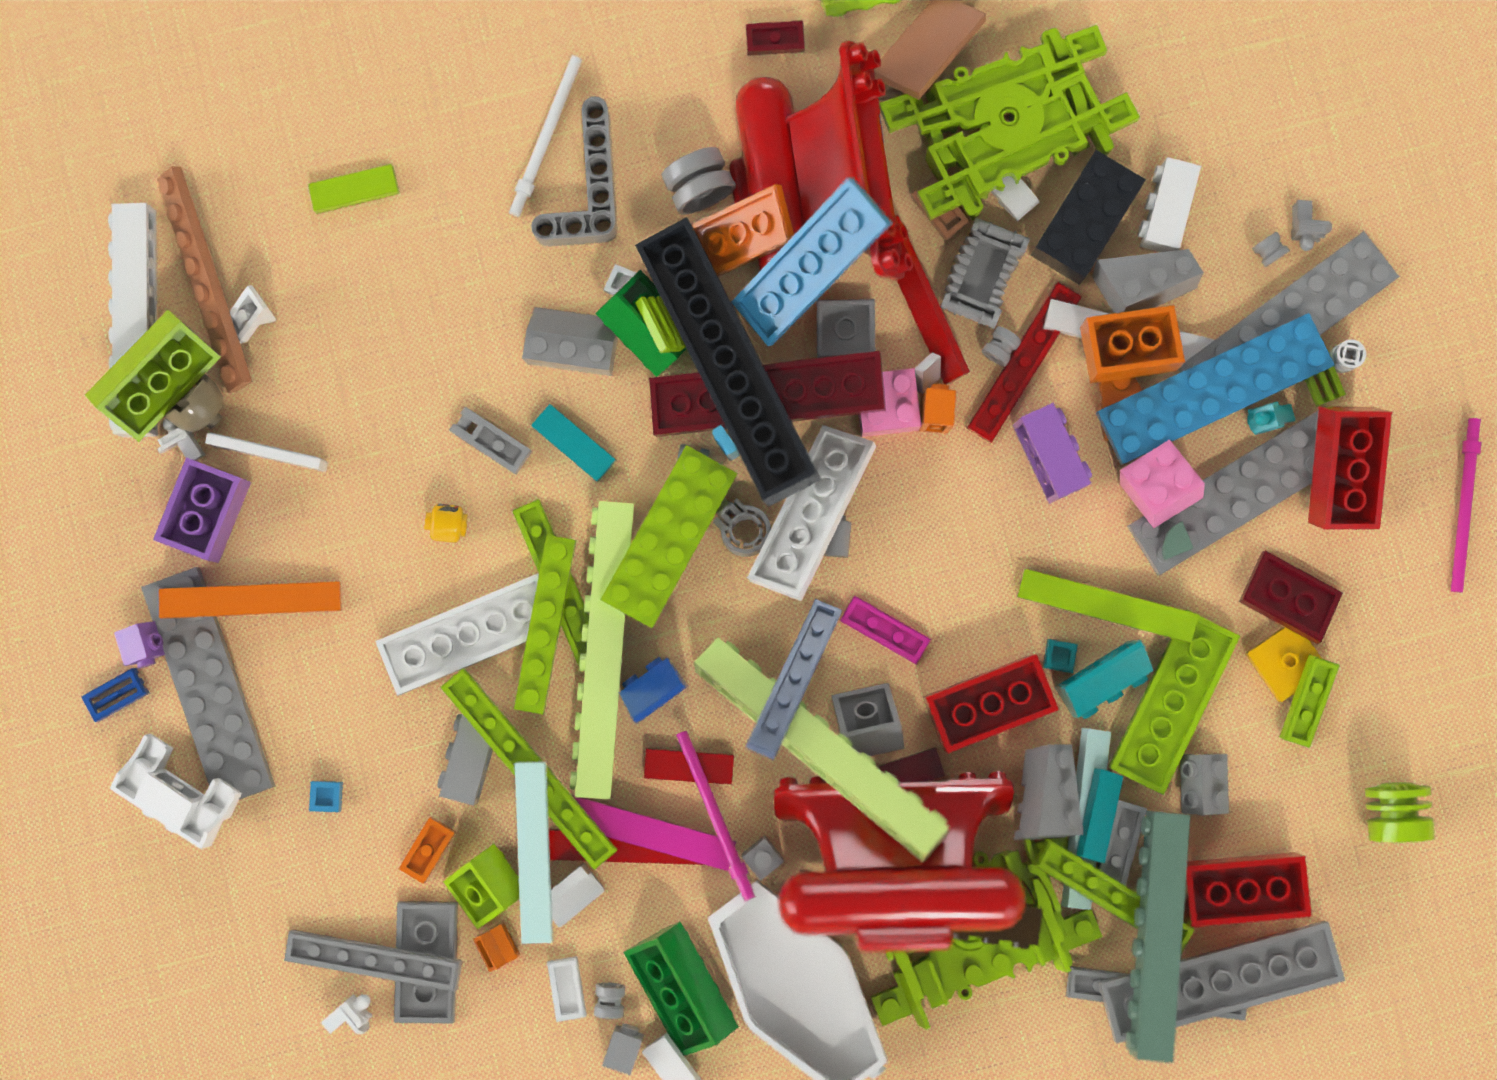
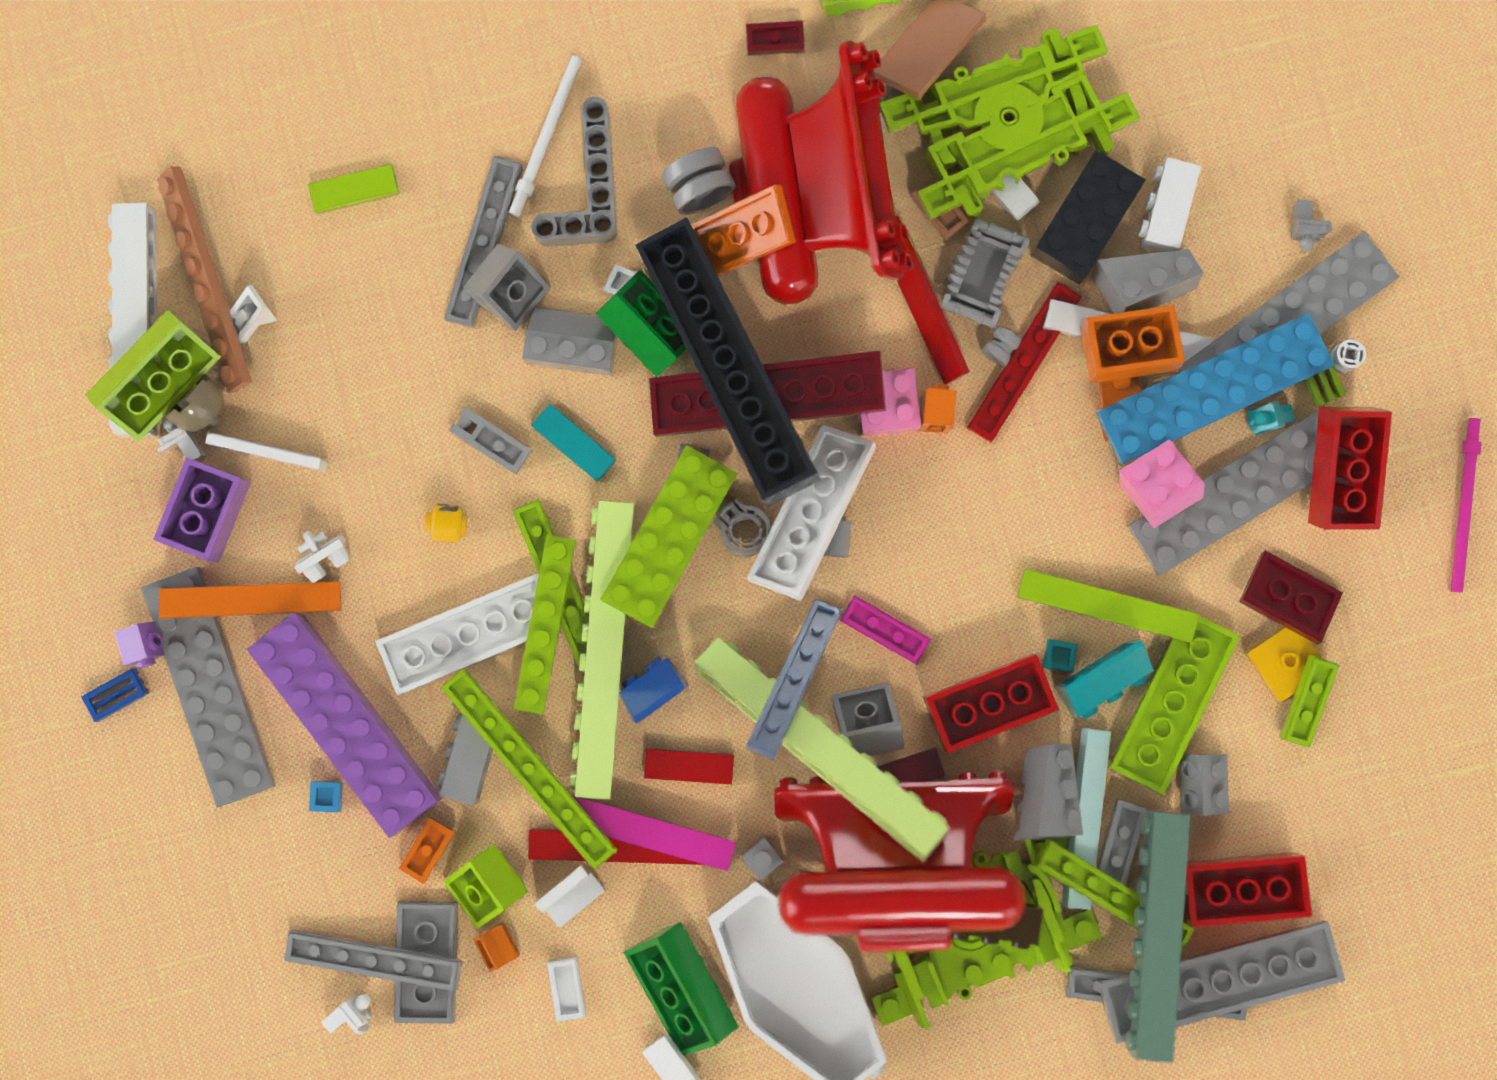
(172, 800): white bracket -> none
(310, 563): none -> white hips
(344, 724): none -> medium lavender brick
(483, 236): none -> light grey tile
(507, 286): none -> light grey slope
(533, 852): light aqua tile -> none
(609, 1000): light grey wheel -> none
(623, 1048): light grey brick -> none
(660, 324): lime tile -> none
(725, 443): medium azure tile -> none
(737, 870): dark pink bar -> none
(811, 261): plate -> none
(845, 326): light grey plate -> none
(928, 372): white tile -> none
(1052, 452): medium lavender brick -> none
(1099, 815): teal tile -> none
(1176, 541): sand green tile -> none
(1271, 249): light grey wheel -> none
(1399, 813): lime wheel -> none

